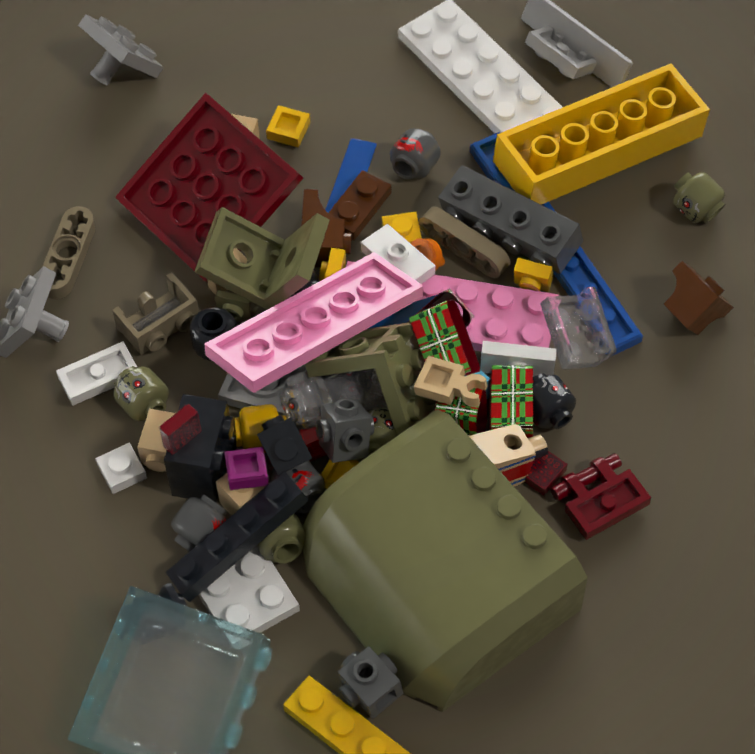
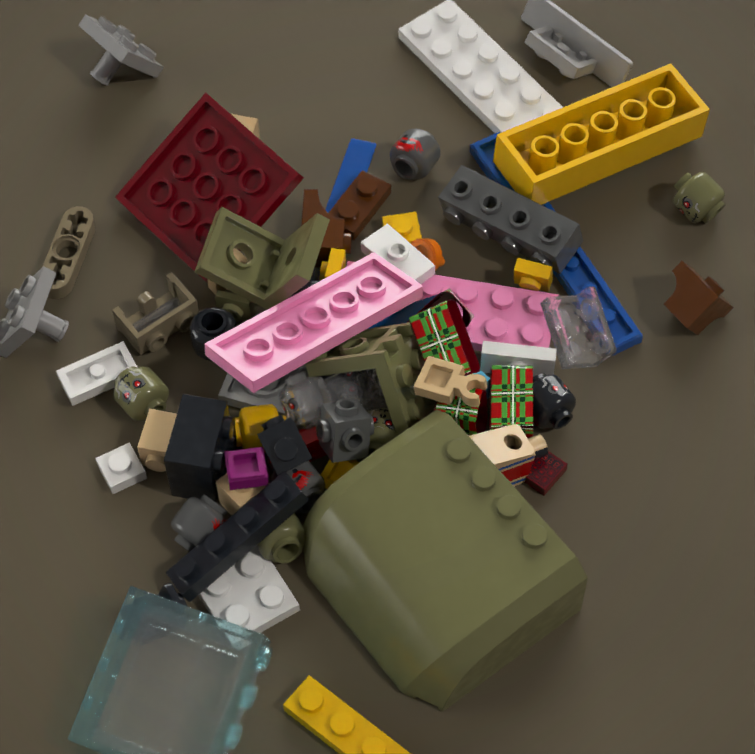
(180, 429): dark red tile -> none
(288, 126): yellow plate -> none
(369, 681): dark grey brick -> none
(464, 242): dark tan beam -> none
(604, 504): dark red plate -> none

